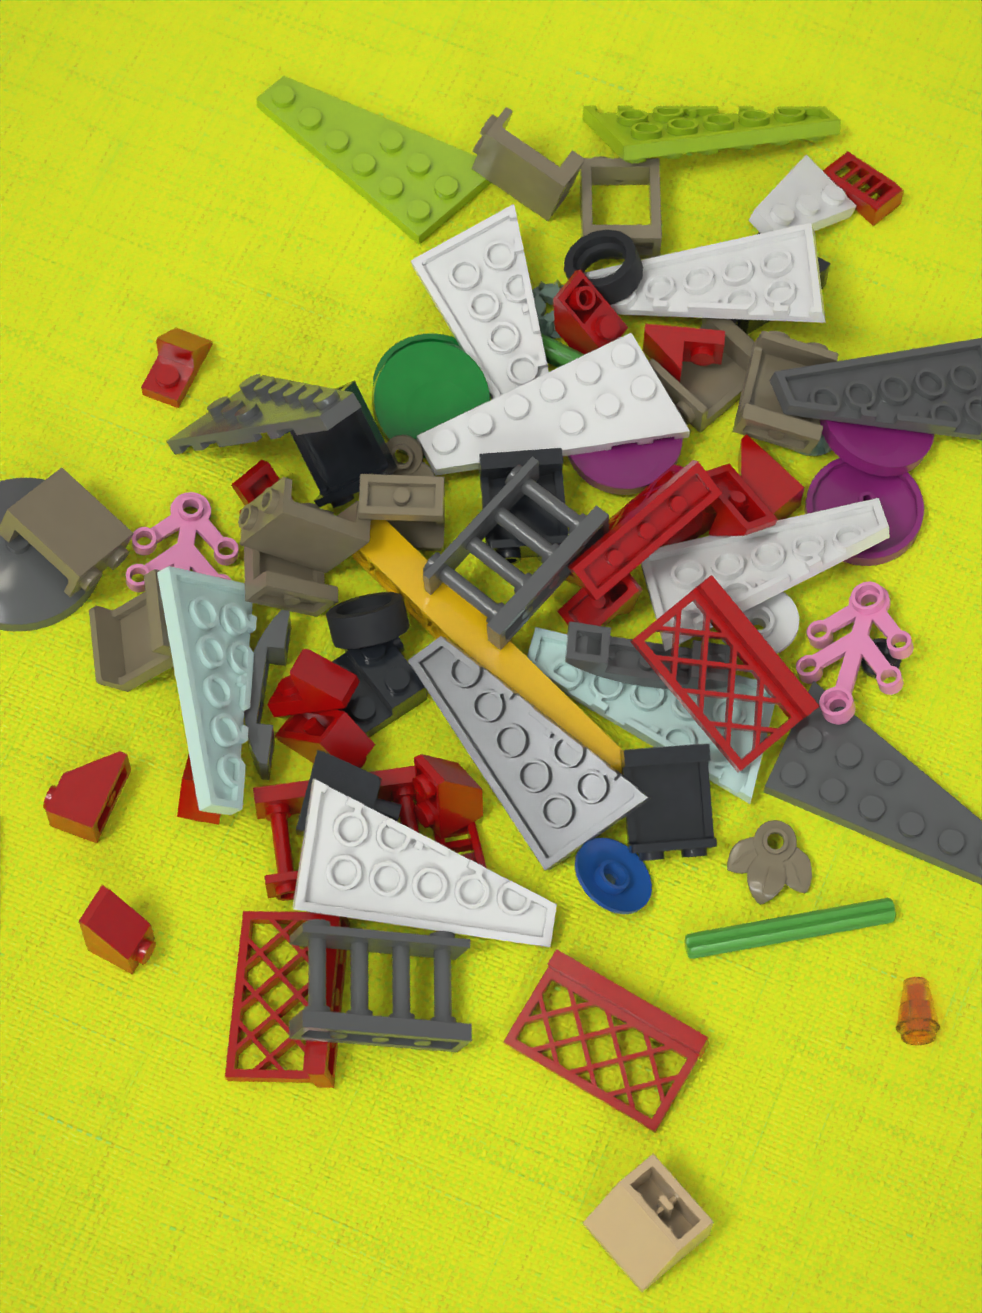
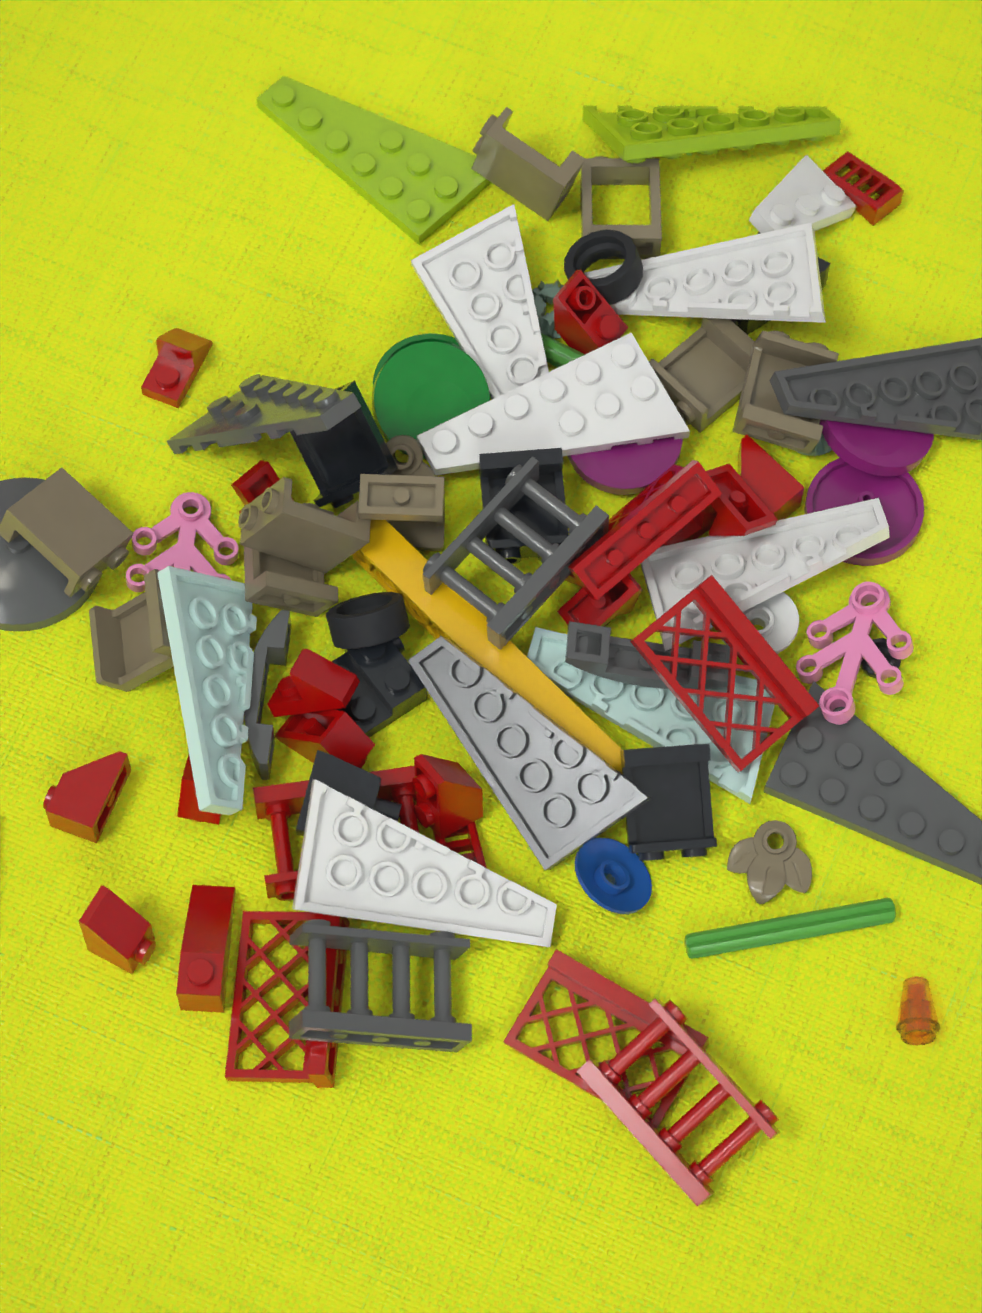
(206, 949): none -> red slope
(648, 1223): tan slope -> none
(666, 1143): none -> fence
(676, 344): red slope -> none

